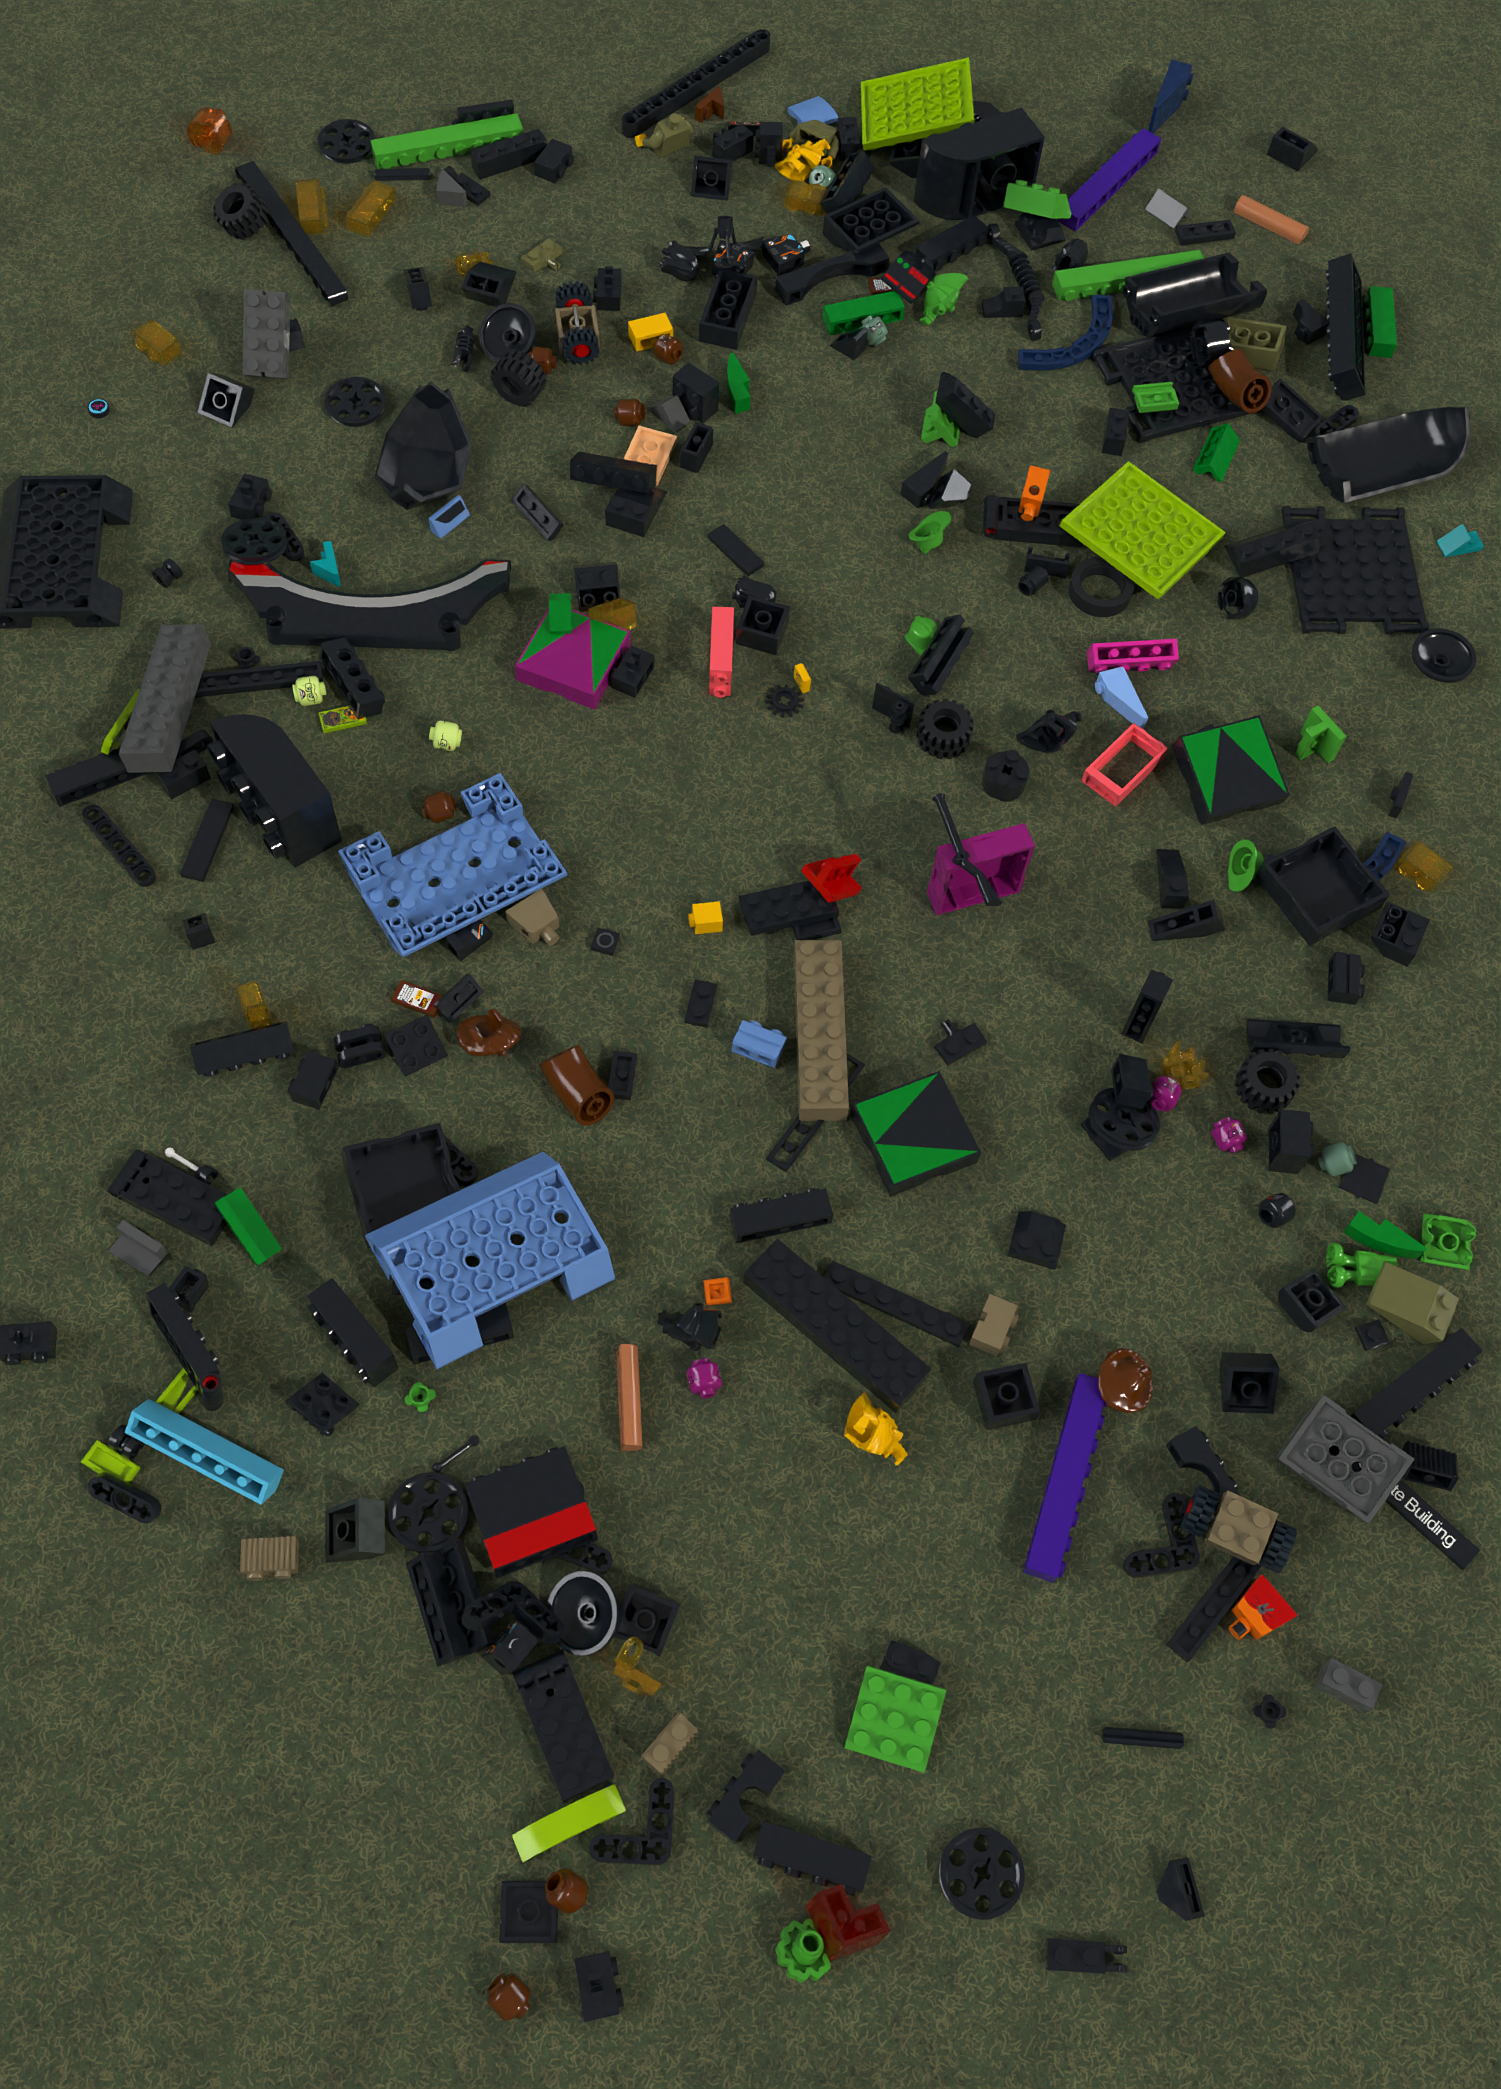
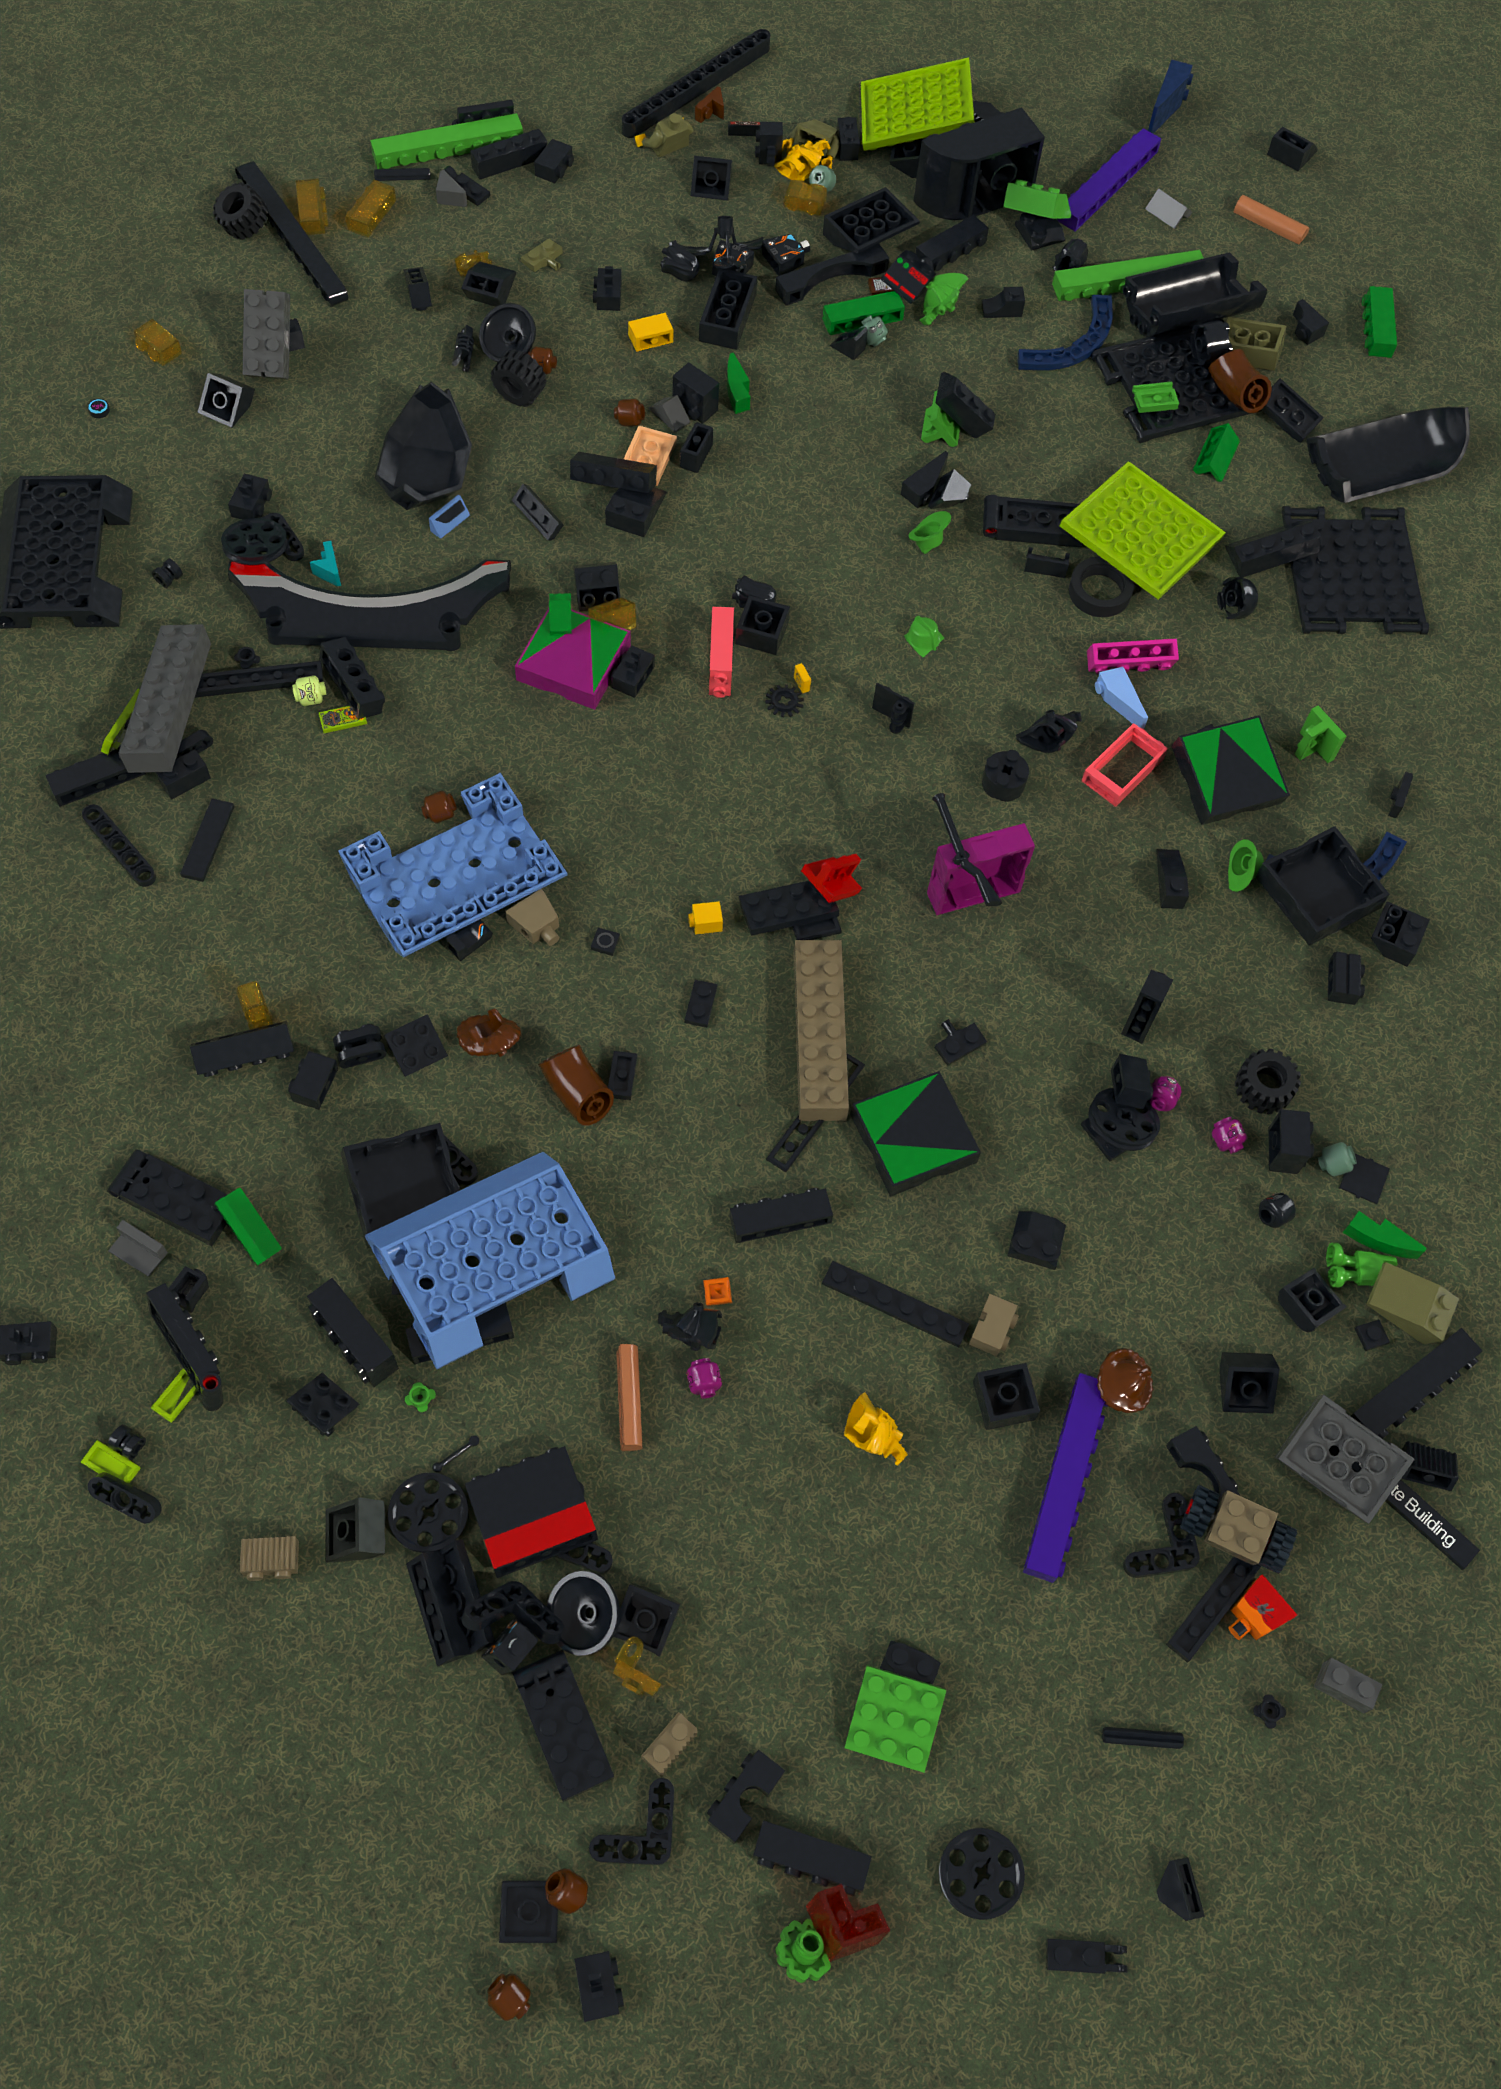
(198, 931): black slope -> none
(201, 1172): hinge -> none
(204, 1451): medium azure brick -> none
(209, 130): clear orange brick -> none
(274, 787): black brick -> none
(341, 146): black wedge -> none
(363, 404): black wedge -> none
(416, 998): tile -> none
(445, 735): yellowish green head -> none
(458, 998): black plate -> none
(568, 1822): lime slope -> none
(576, 323): brick -> none
(668, 349): reddish brown head -> none
(732, 143): black brick -> none
(735, 550): black tile -> none
(759, 1043): medium blue brick -> none
(813, 109): medium blue slope -> none
(836, 1325): black brick -> none
(848, 182): black brick -> none
(940, 655): black brick -> none
(945, 742): black tyre -> none
(1024, 276): black piece -> none
(1032, 497): orange torso -> none
(1033, 581): black brick -> none
(1115, 431): black brick -> none
(1181, 1071): clear yellow piece -> none
(1188, 923): black slope -> none
(1205, 232): black plate -> none
(1295, 1038): black piece -> none
(1338, 417): black beam -> none
(1345, 328): black brick -> none
(1423, 866): clear yellow brick -> none
(1447, 648): black dish -> none
(1447, 1241): bright green slope -> none
(1459, 542): teal slope -> none

